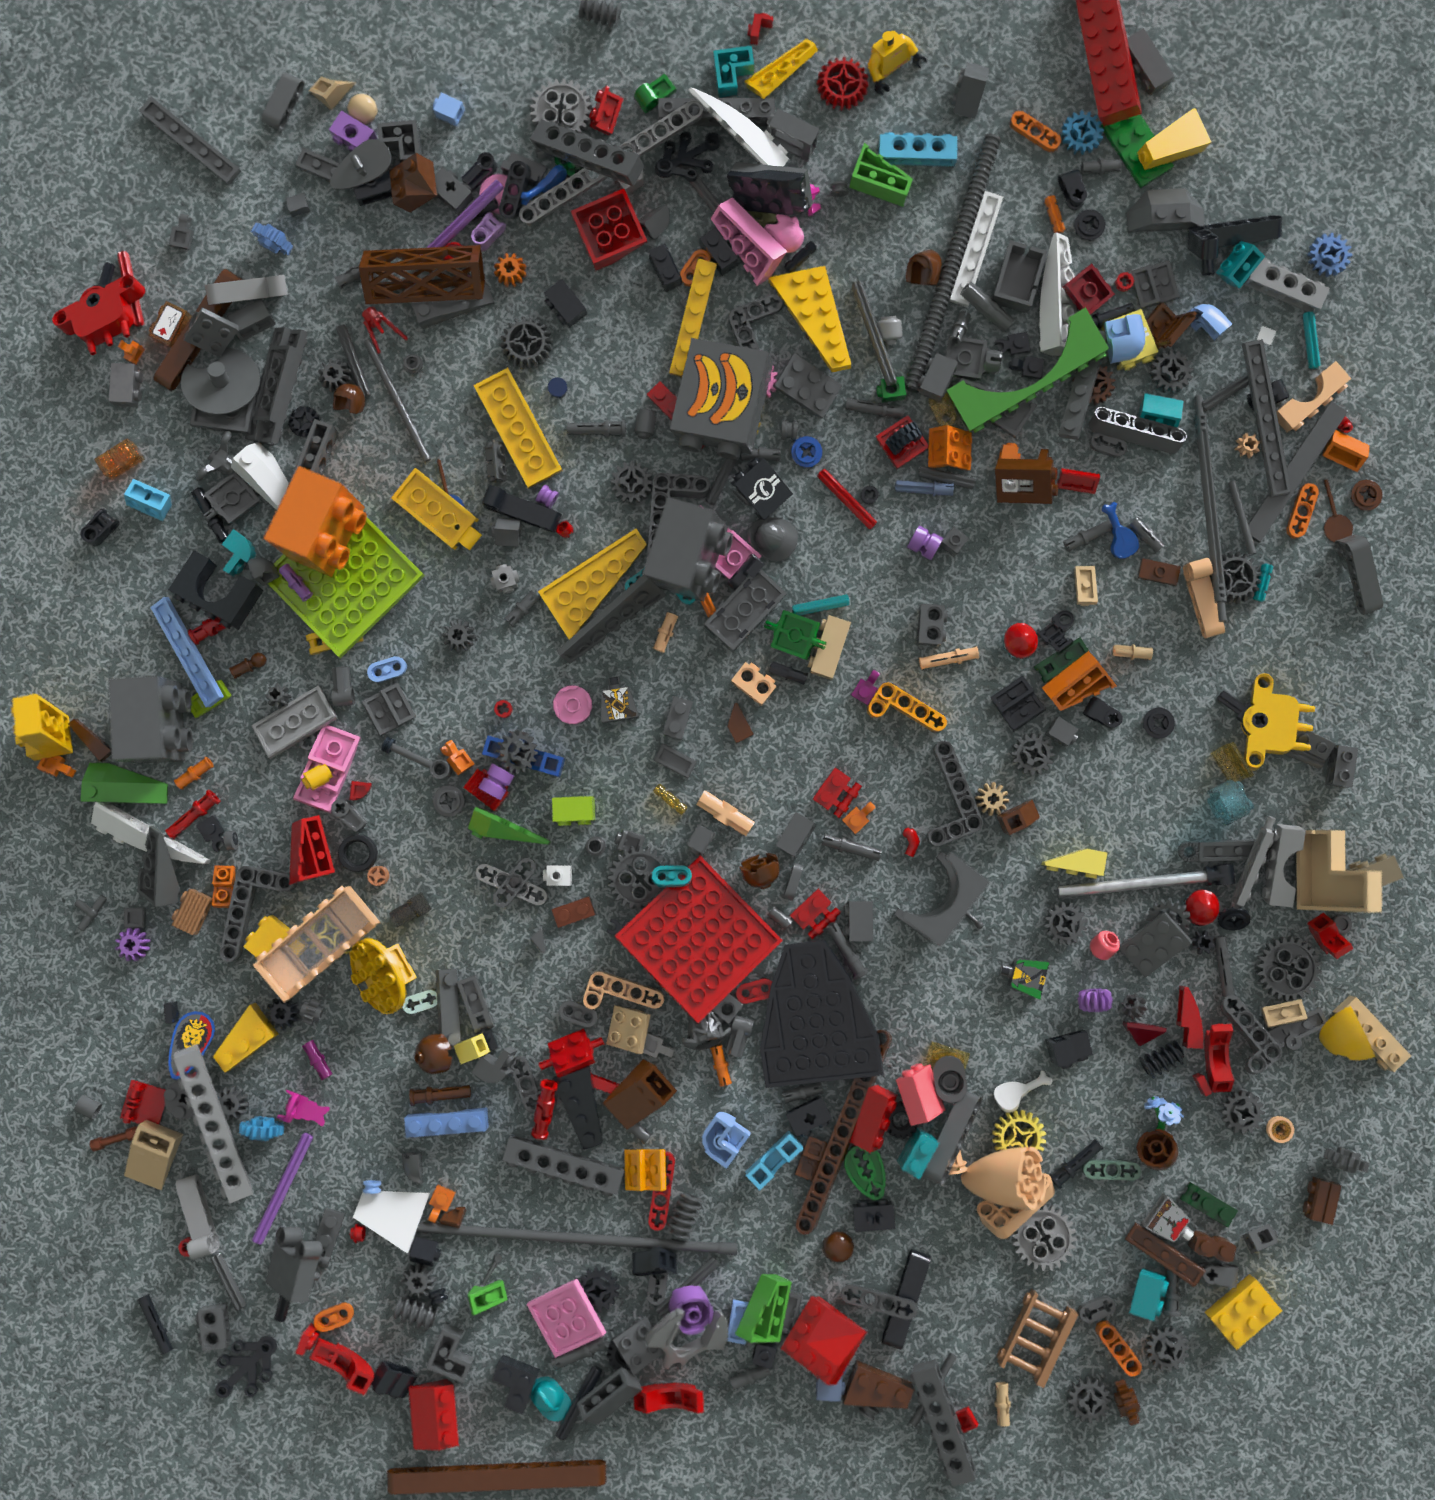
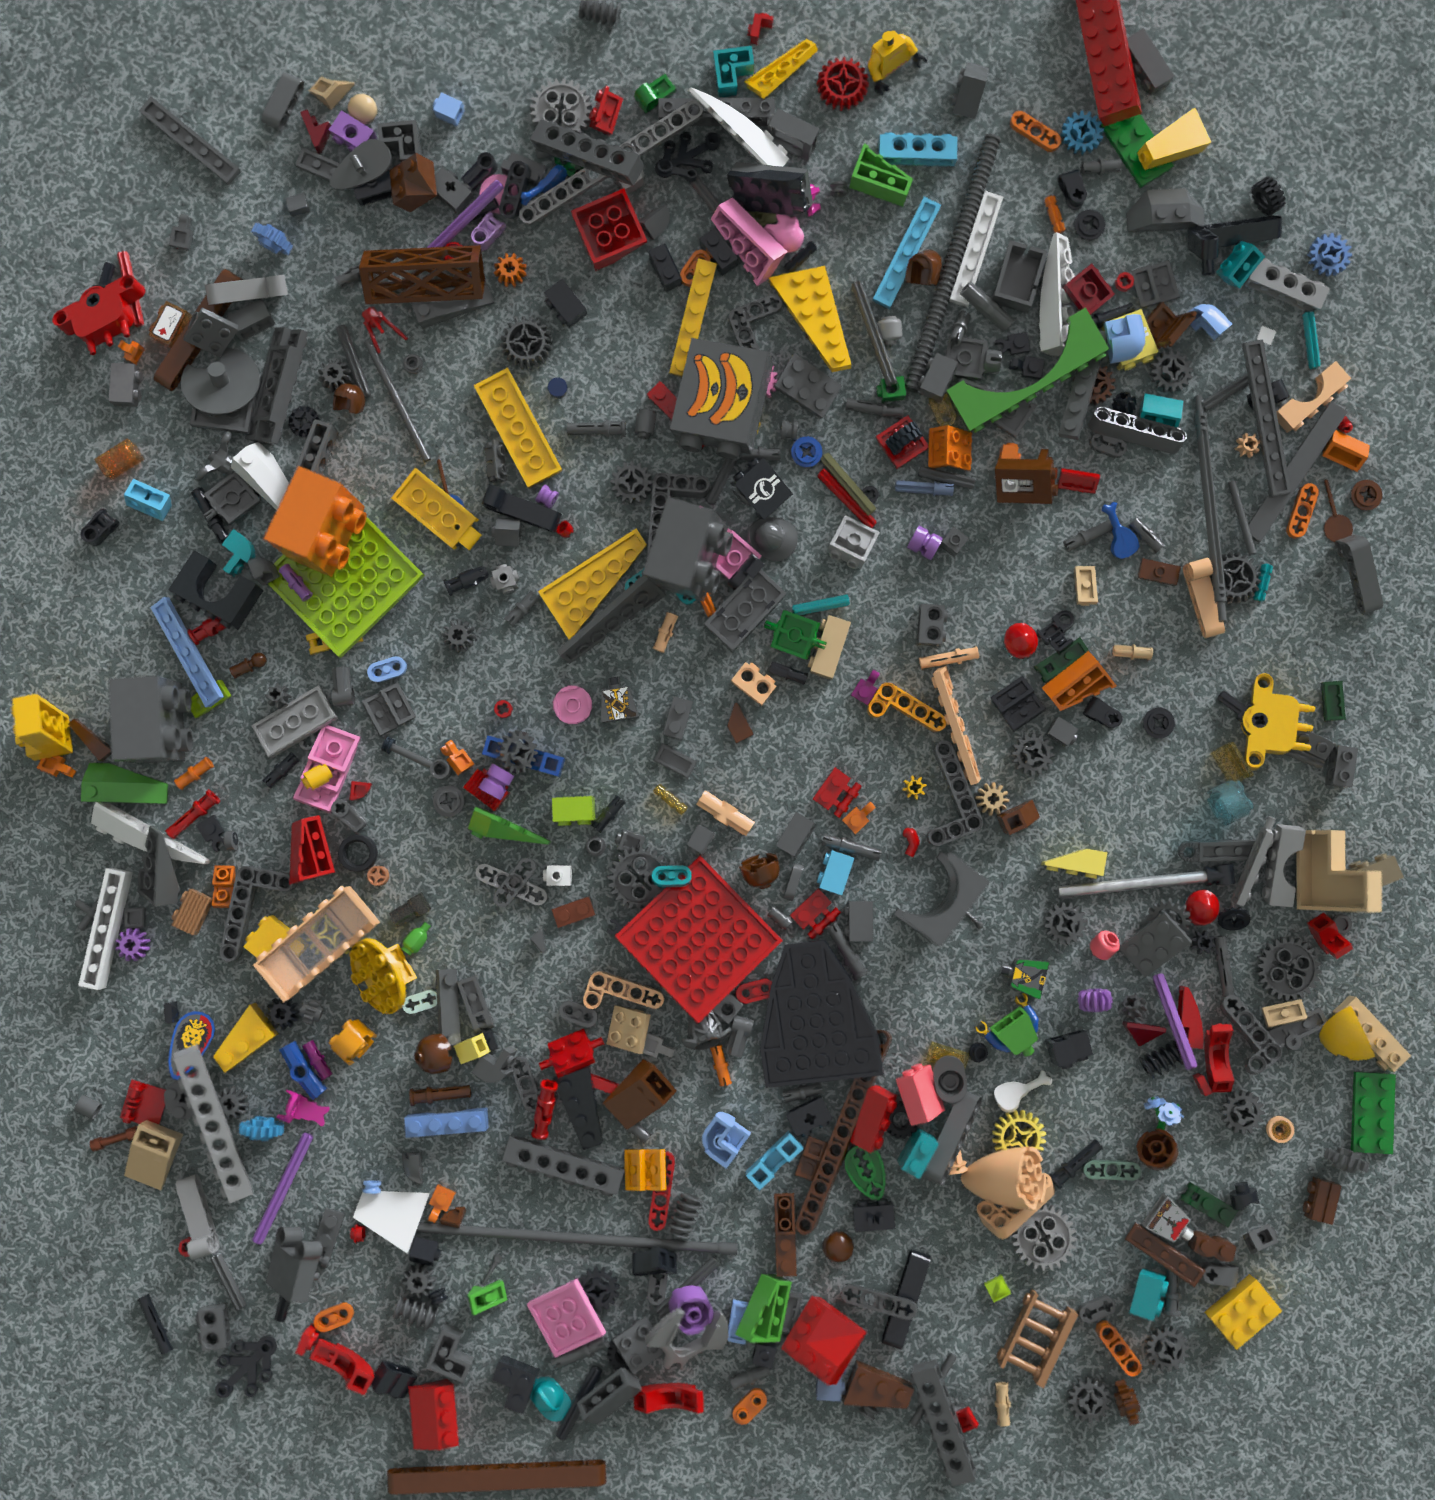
(105, 928): none -> white brick
(280, 770): none -> black pin
(310, 1081): none -> blue piece
(318, 133): none -> dark red slope
(352, 1041): none -> light orange brick
(415, 939): none -> bright green plant
(466, 580): none -> black piece
(608, 813): none -> black pin
(748, 1406): none -> orange plate
(785, 1234): none -> reddish brown slope
(835, 872): none -> medium azure brick
(848, 484): none -> olive axle
(852, 542): none -> light grey plate
(909, 246): none -> medium azure plate
(916, 782): none -> yellow gear
(943, 682): none -> light nougat wing
(978, 1052): none -> black plate
(997, 1288): none -> lime tile
(1015, 1031): none -> bright green torso
(1124, 403): none -> black gear
(1174, 1021): none -> medium lavender axle
(1243, 1196): none -> black piece
(1268, 196): none -> black tyre
(1333, 701): none -> dark green plate
(1373, 1112): none -> green plate

